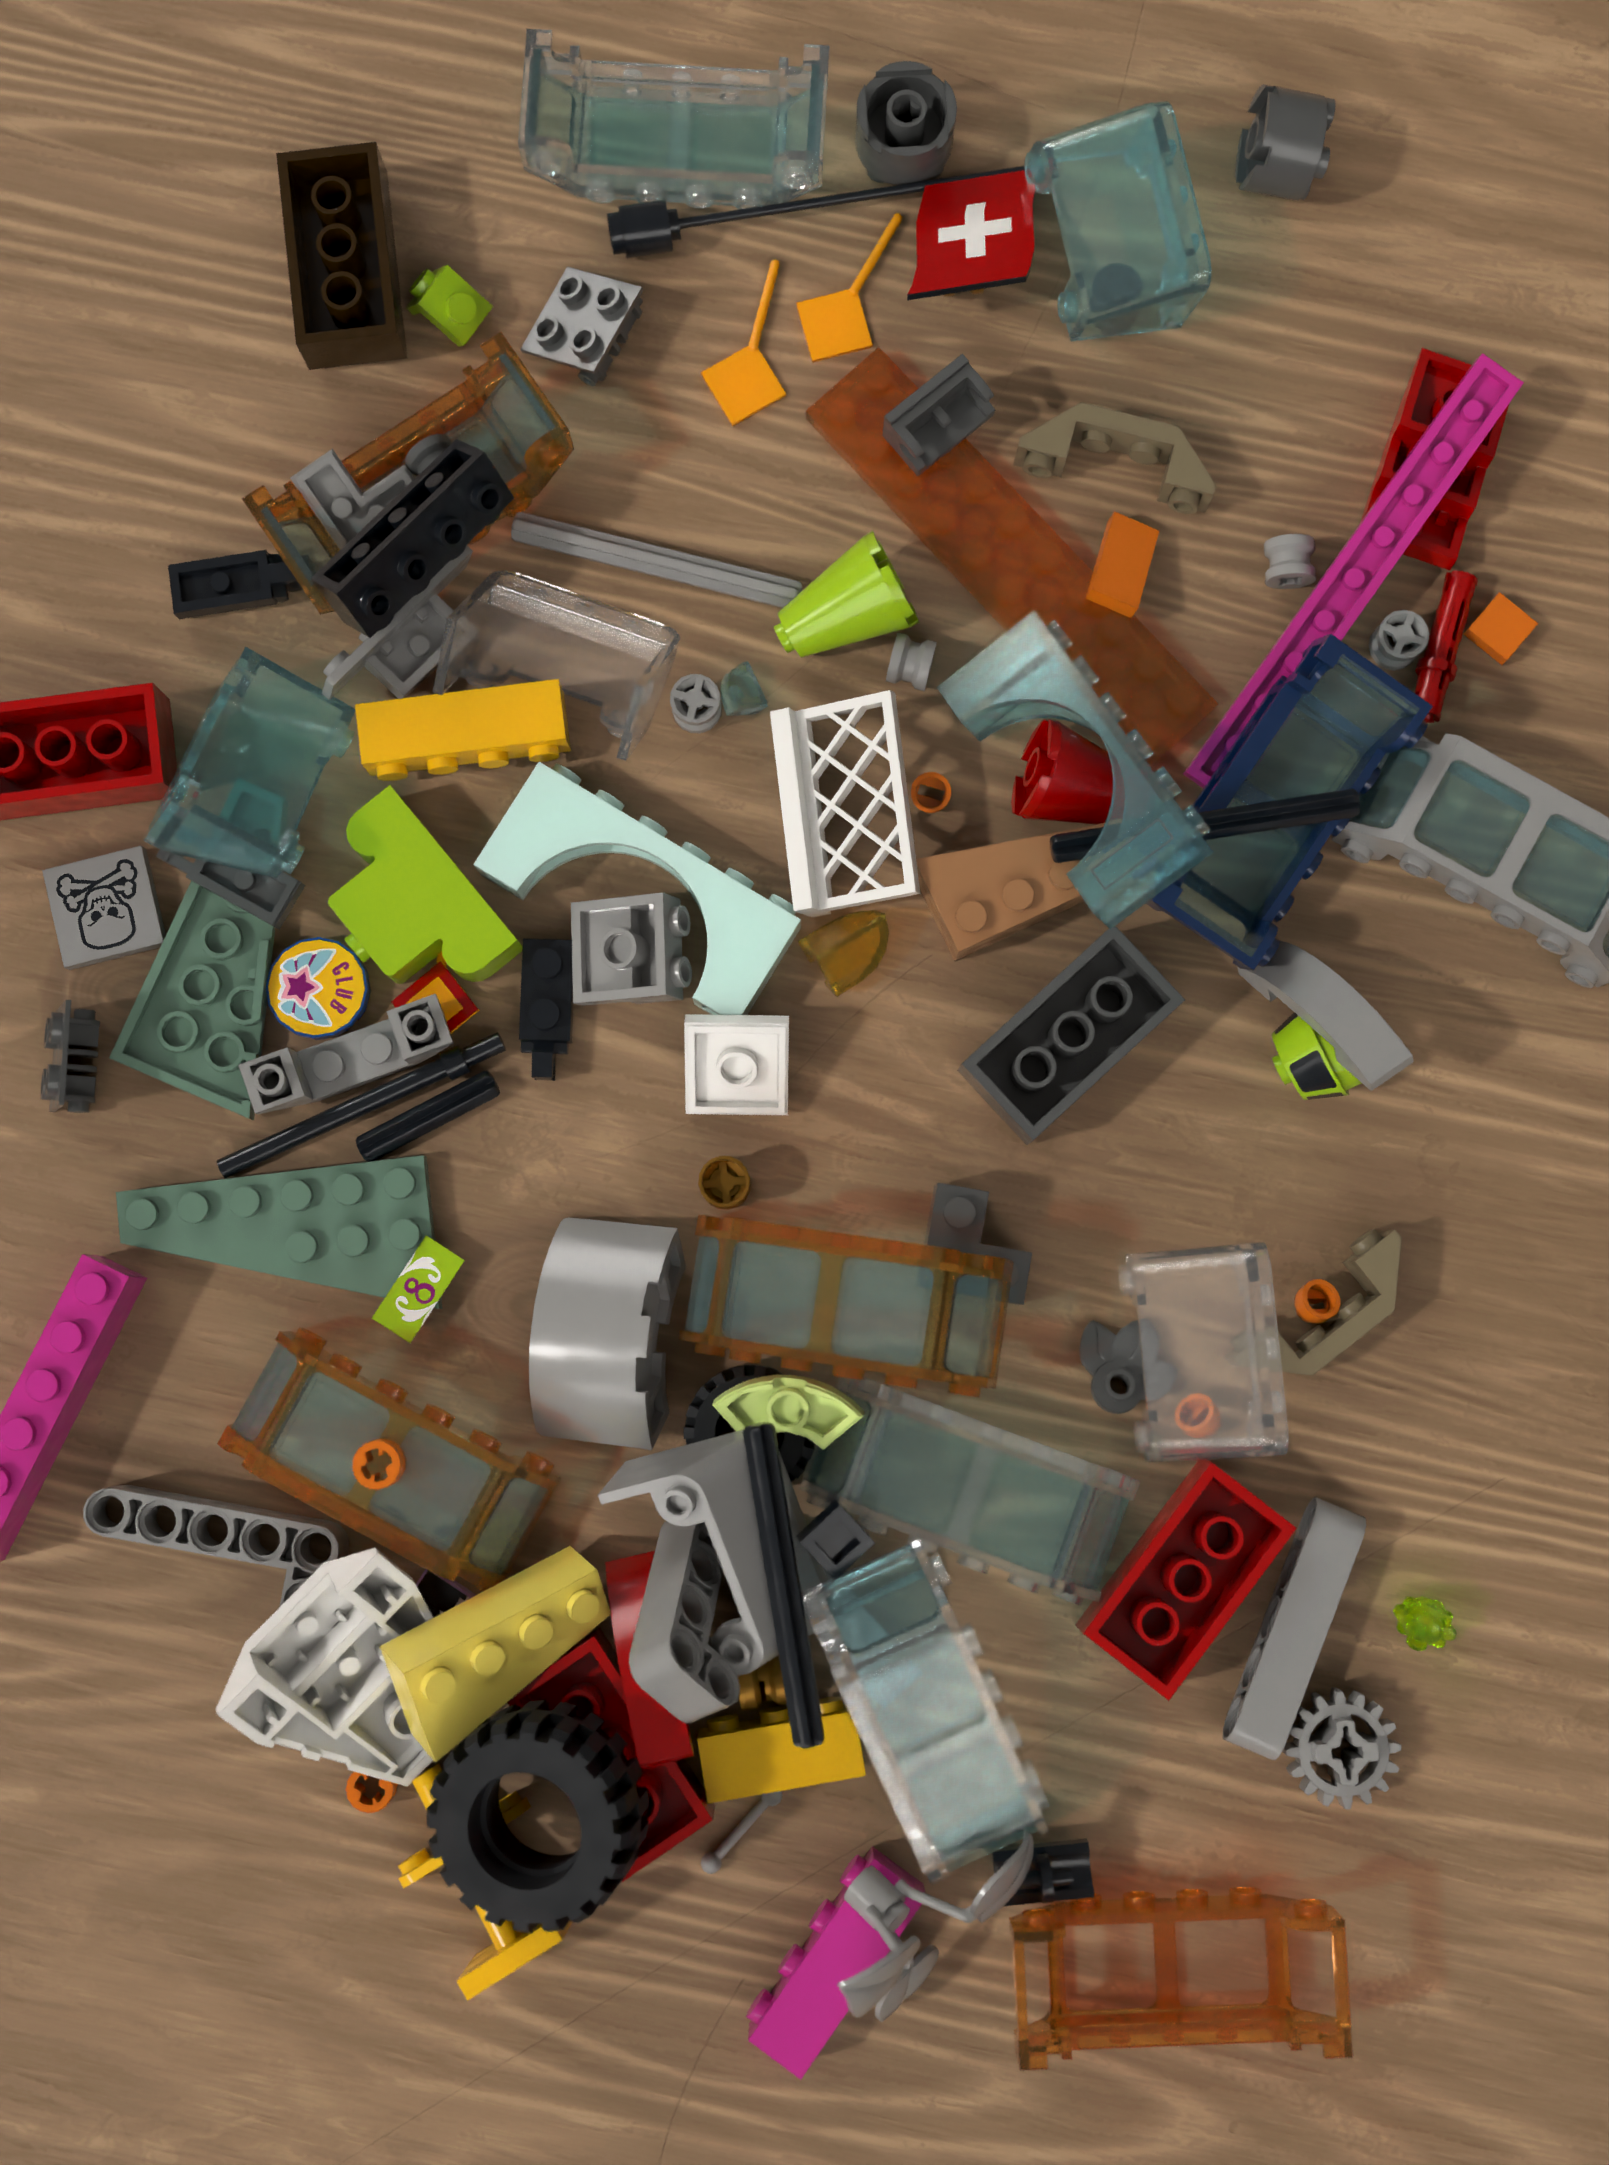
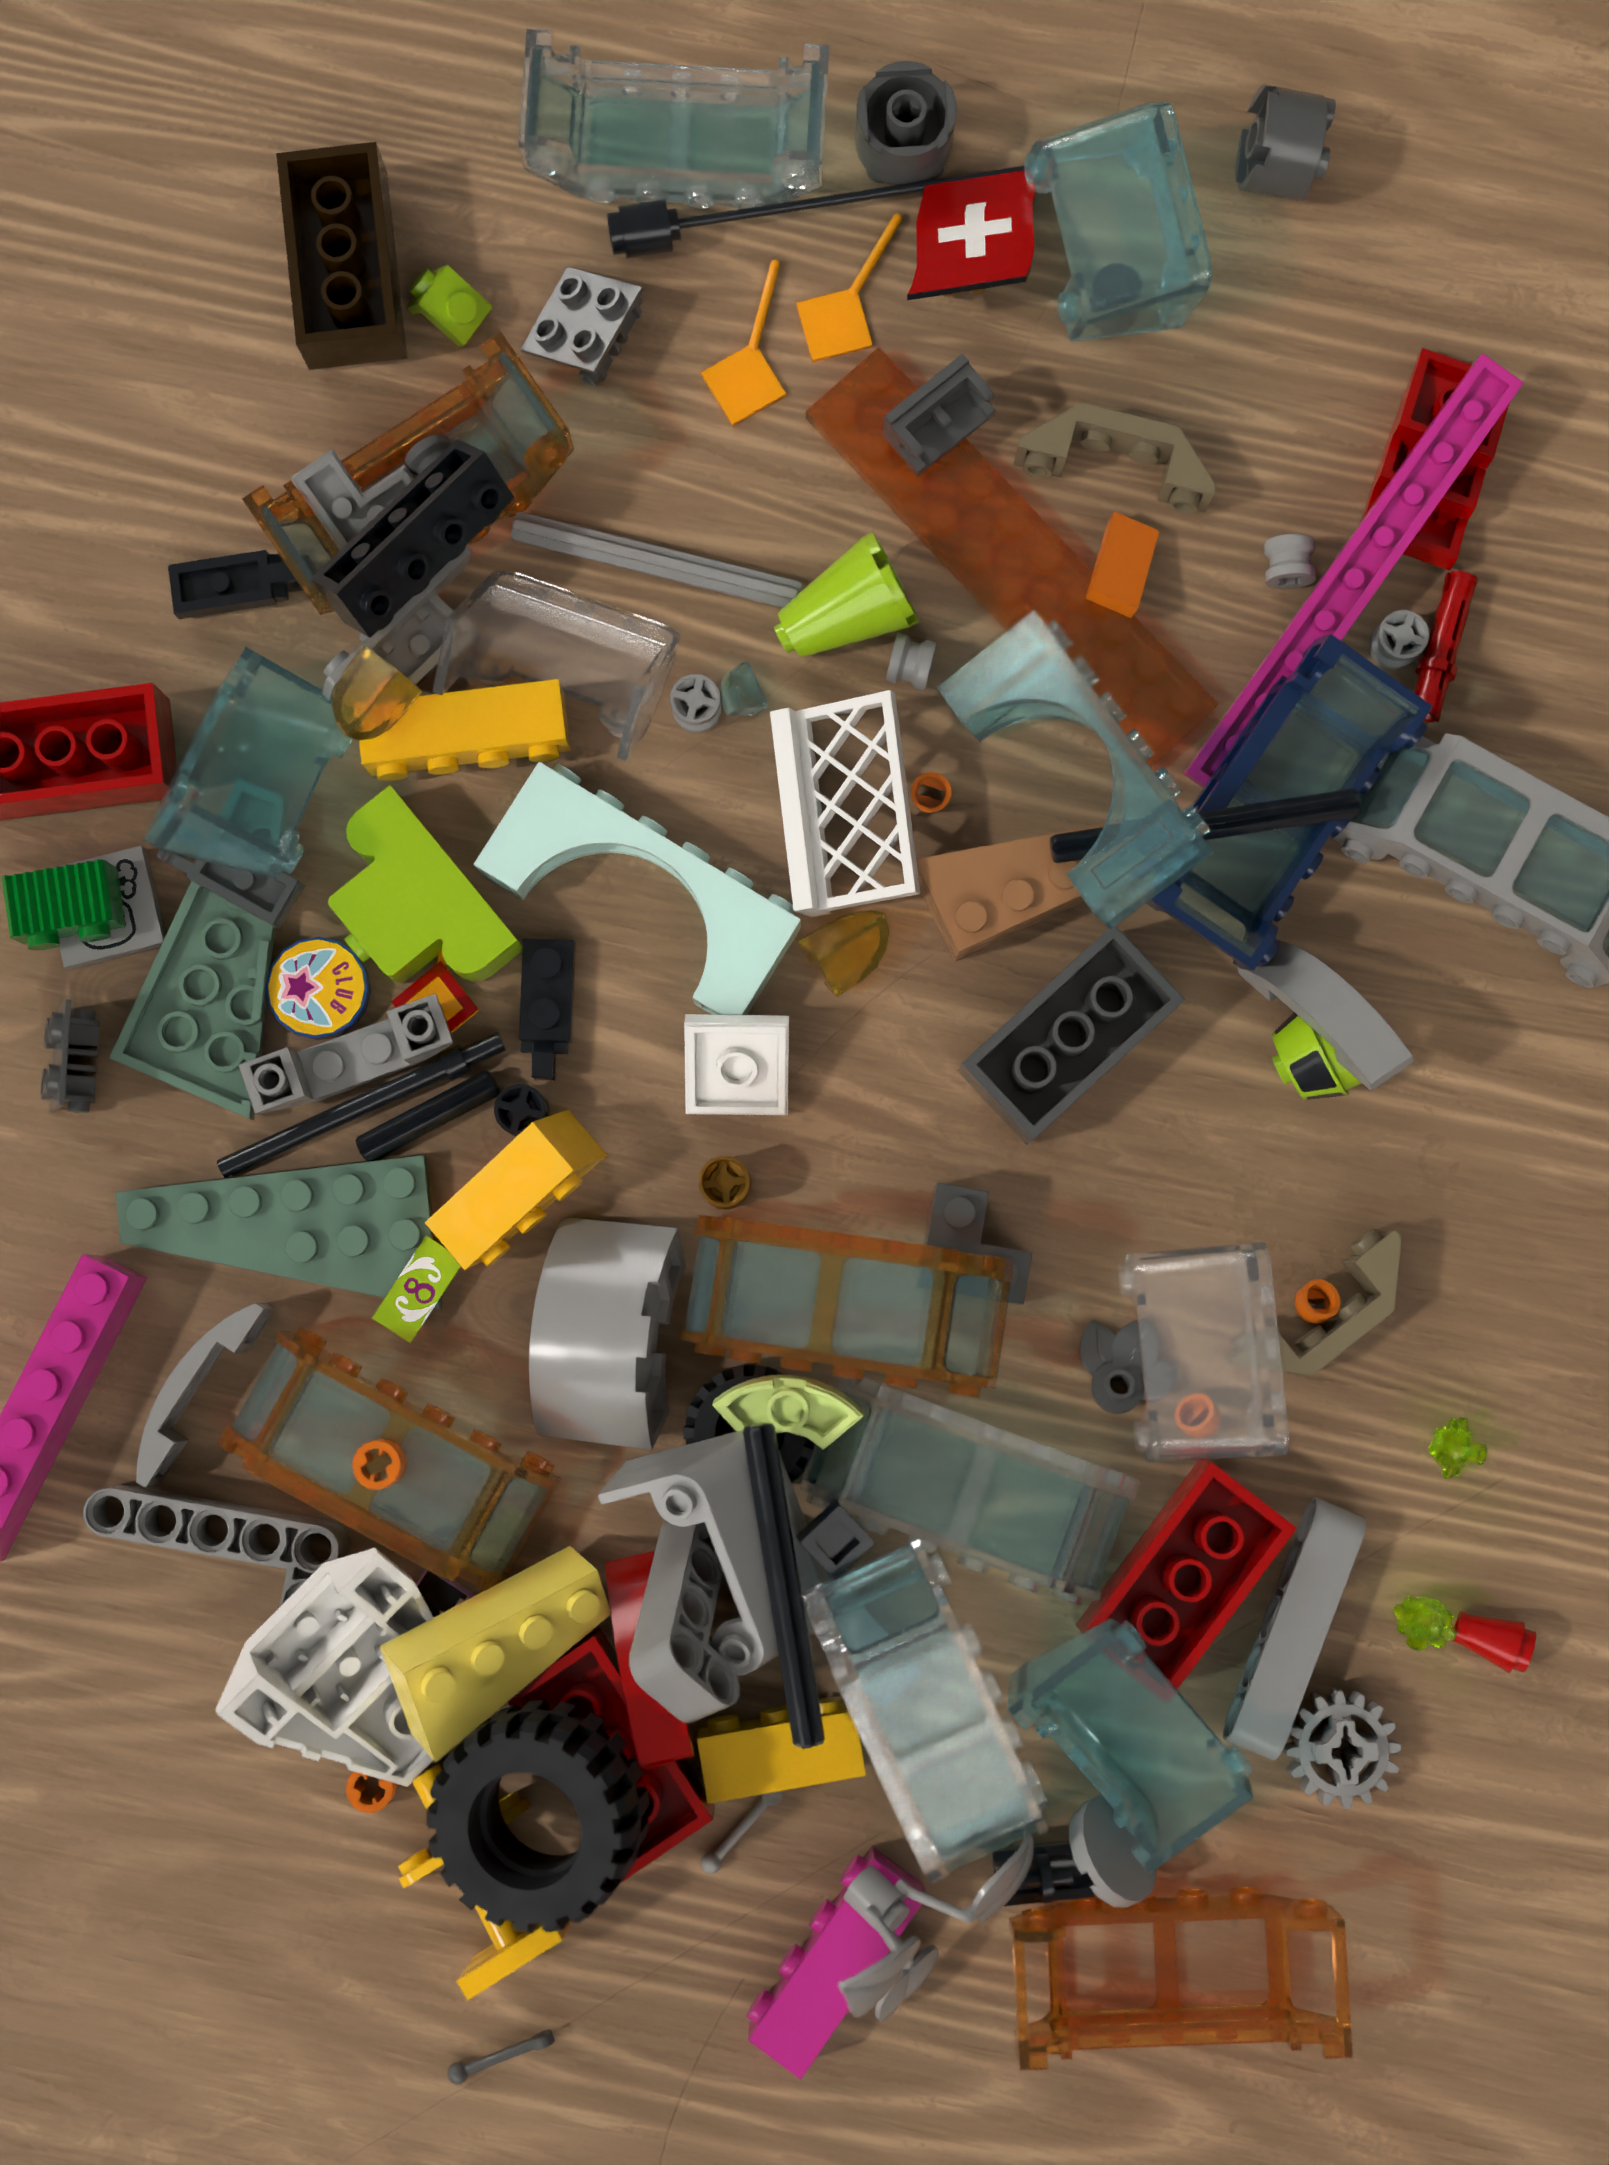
(63, 904): none -> green brick
(161, 1443): none -> light grey slope
(371, 696): none -> clear yellow brick
(459, 2072): none -> dark grey hinge
(512, 1108): none -> black wheel
(516, 1189): none -> yellow wedge
(629, 949): light grey plate -> none
(762, 1686): pearl gold wheel -> none
(1063, 778): red cone -> none
(1107, 1855): none -> light grey tile
(1132, 1738): none -> clear light blue windscreen
(1455, 1448): none -> clear neon green plant
(1496, 1640): none -> red cone
(1500, 628): orange tile -> none

